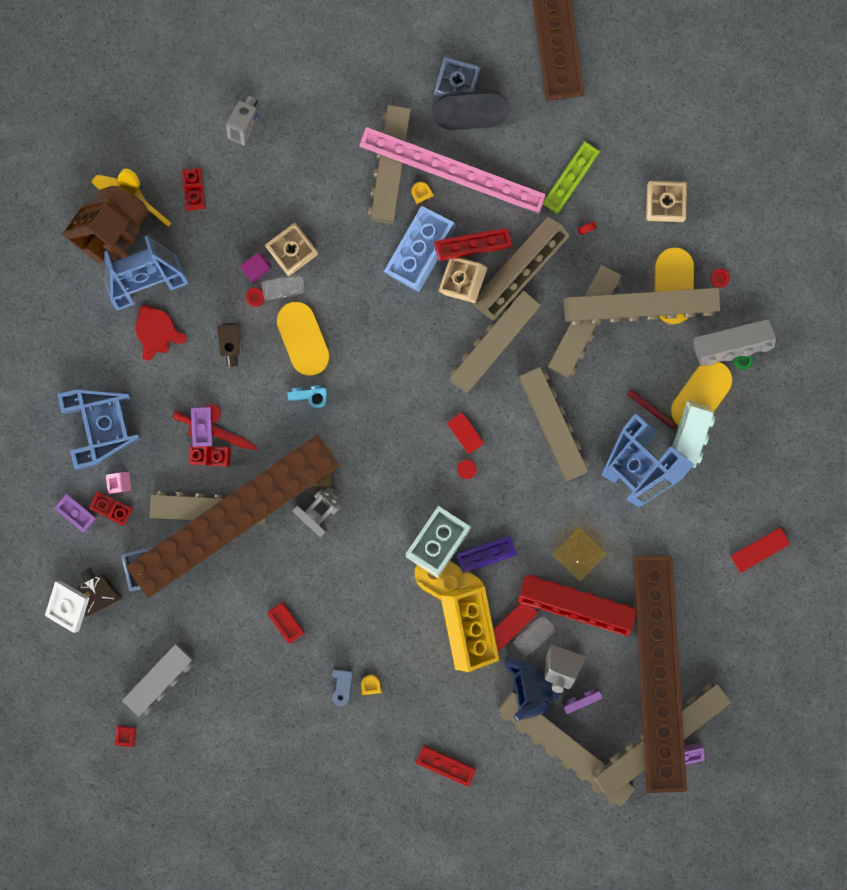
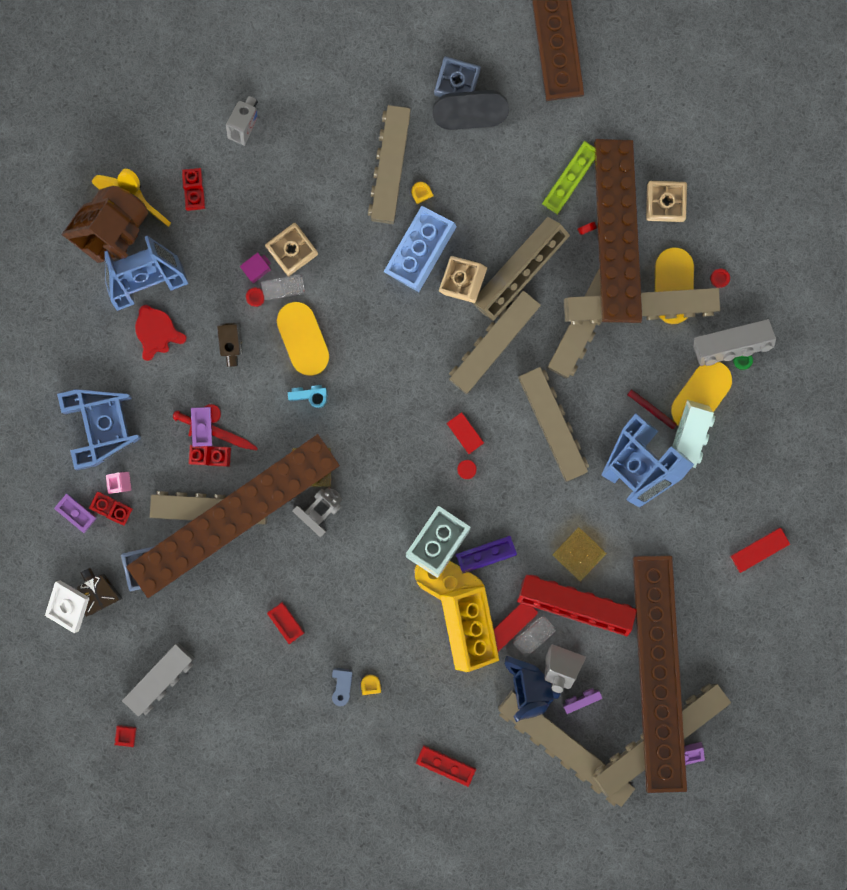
(452, 170): bright pink plate -> none
(472, 244): red plate -> none
(617, 231): none -> reddish brown plate

